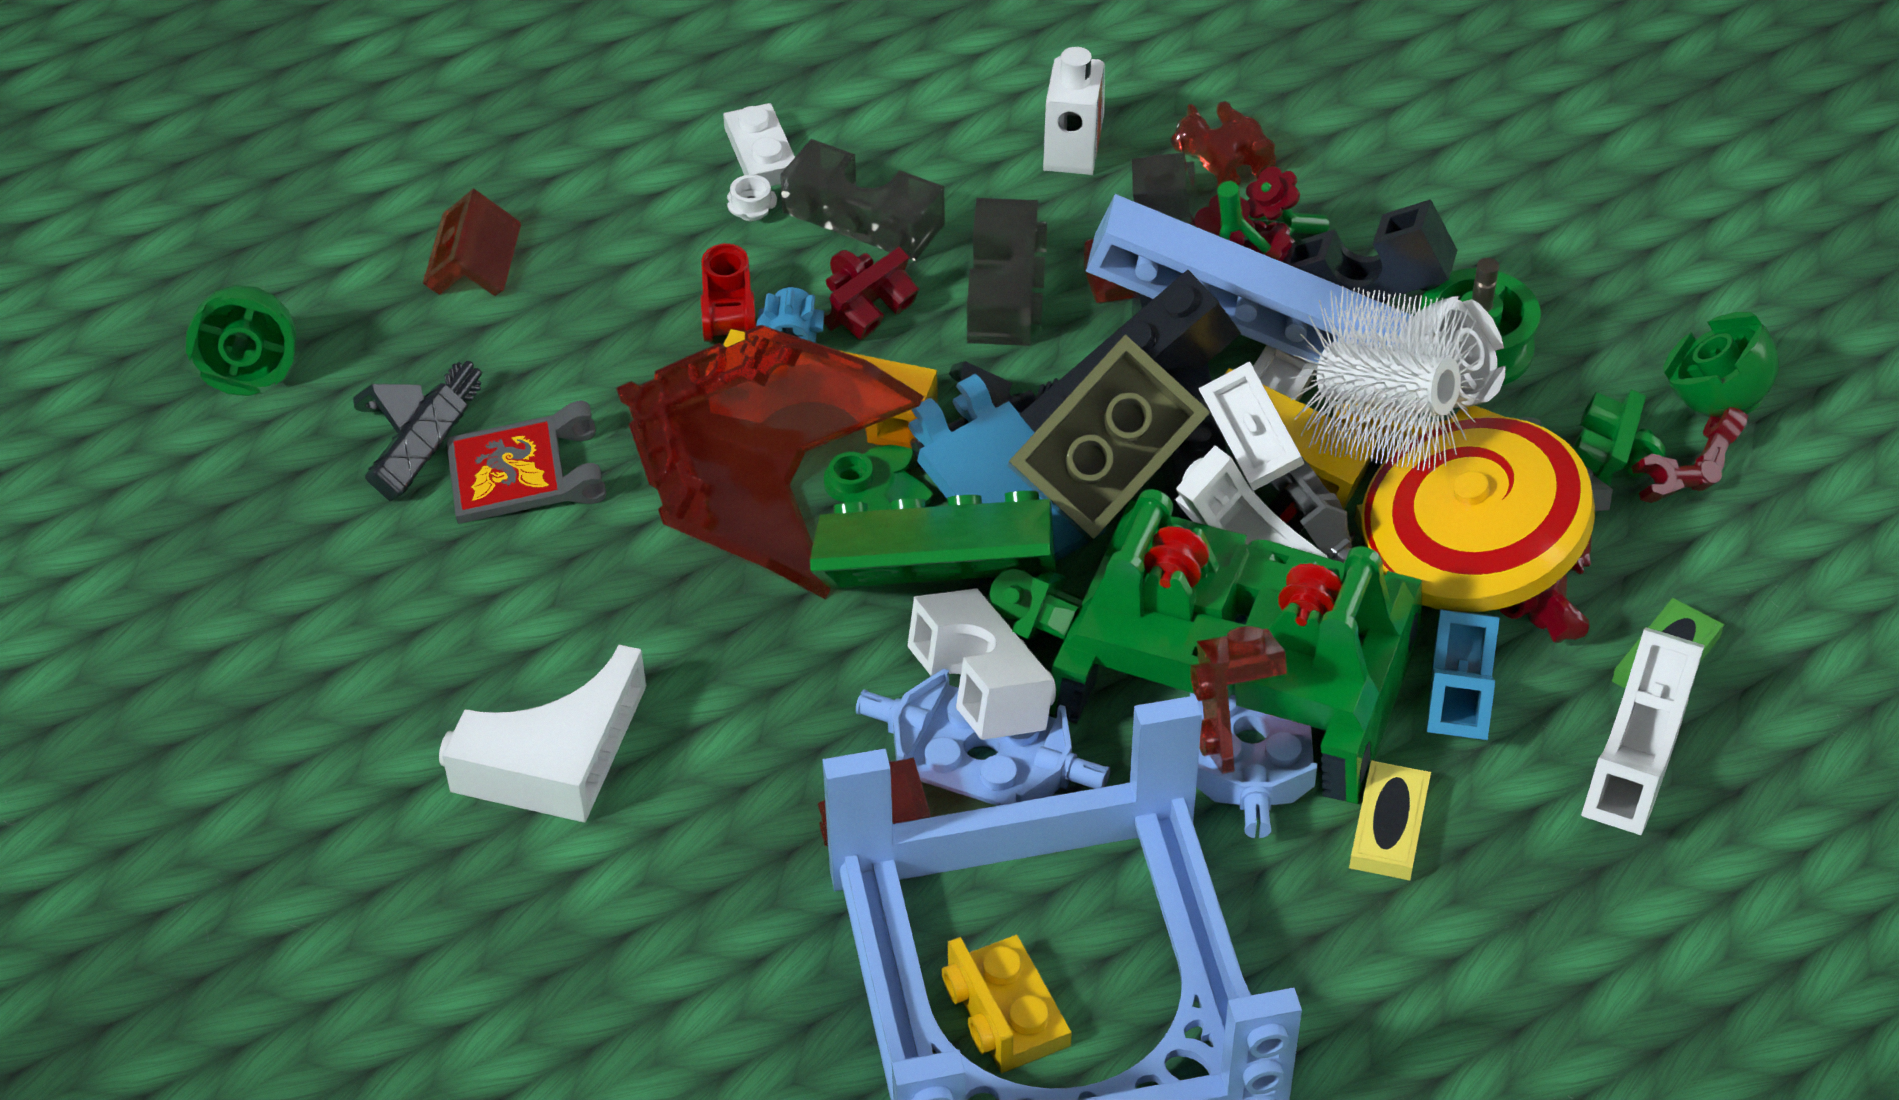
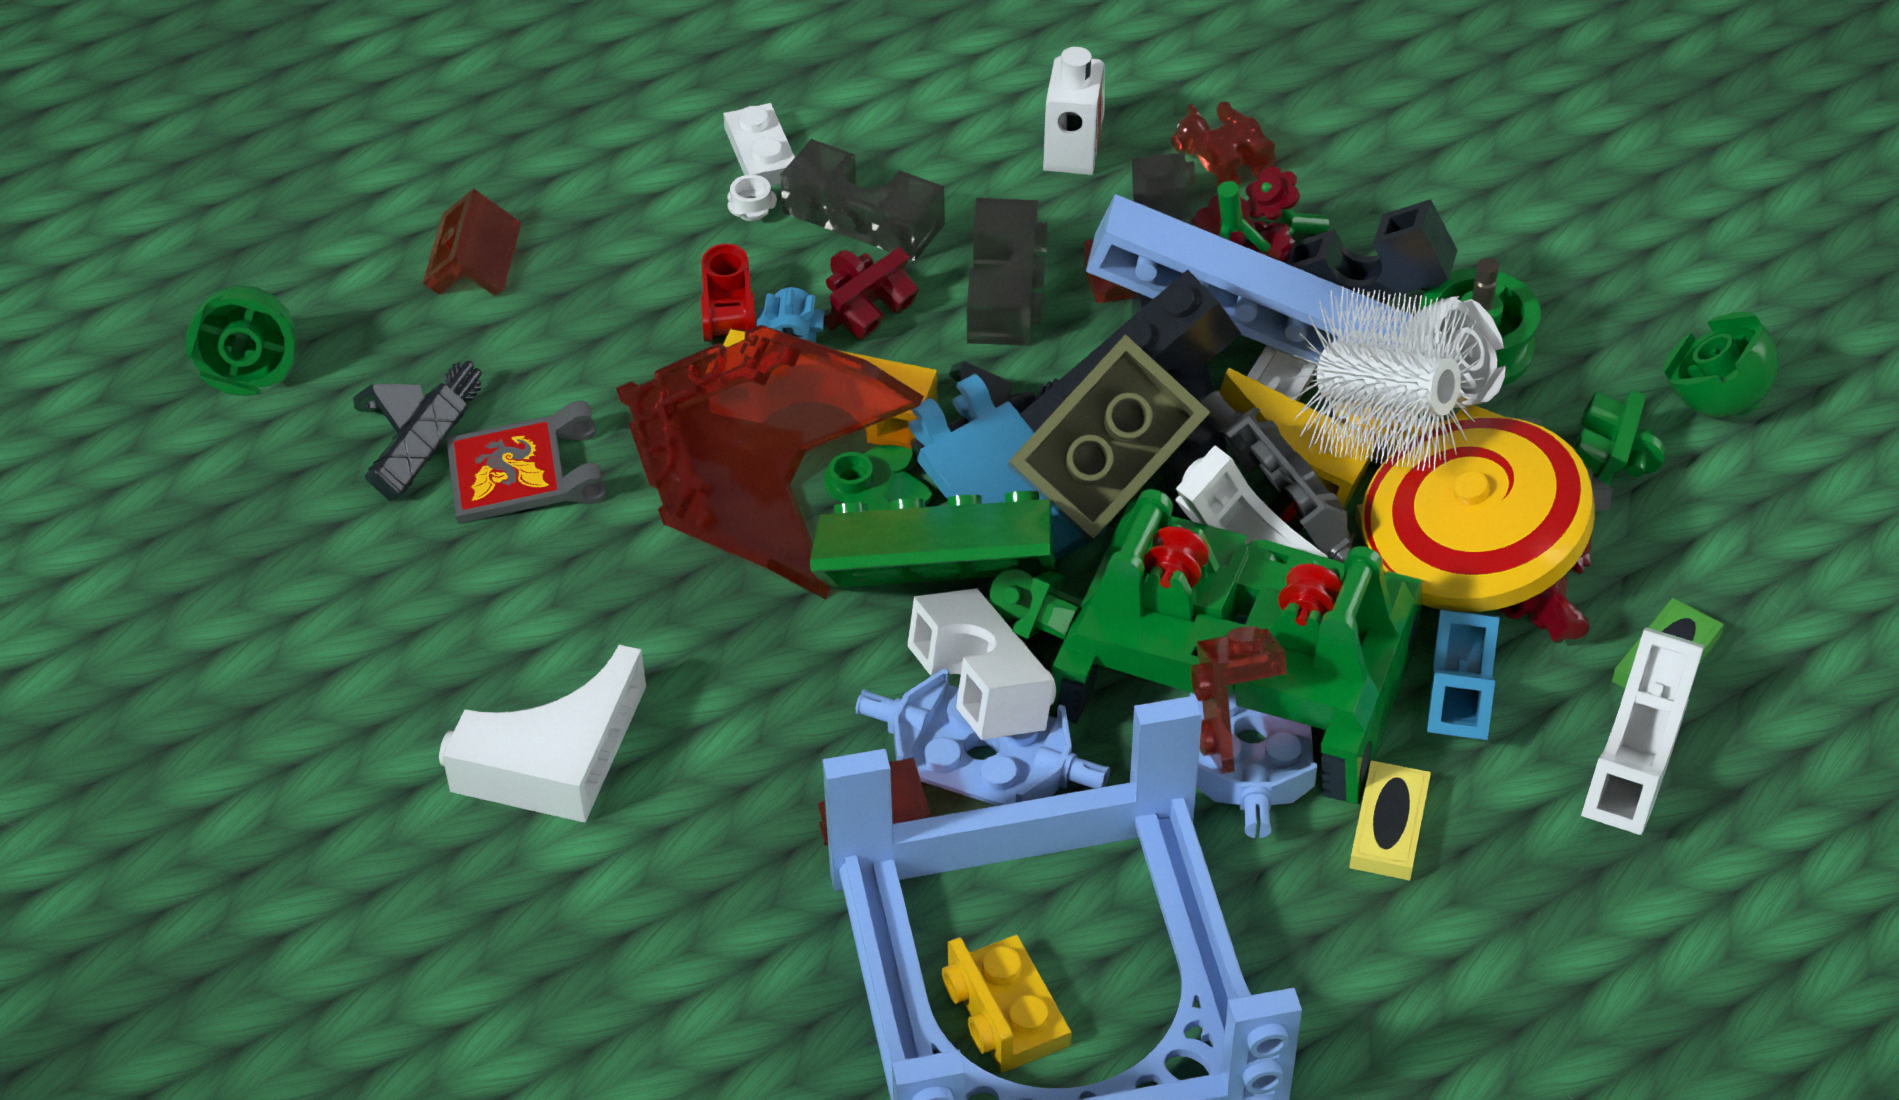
(1251, 426): white plate -> none
(1705, 472): dark red piece -> none

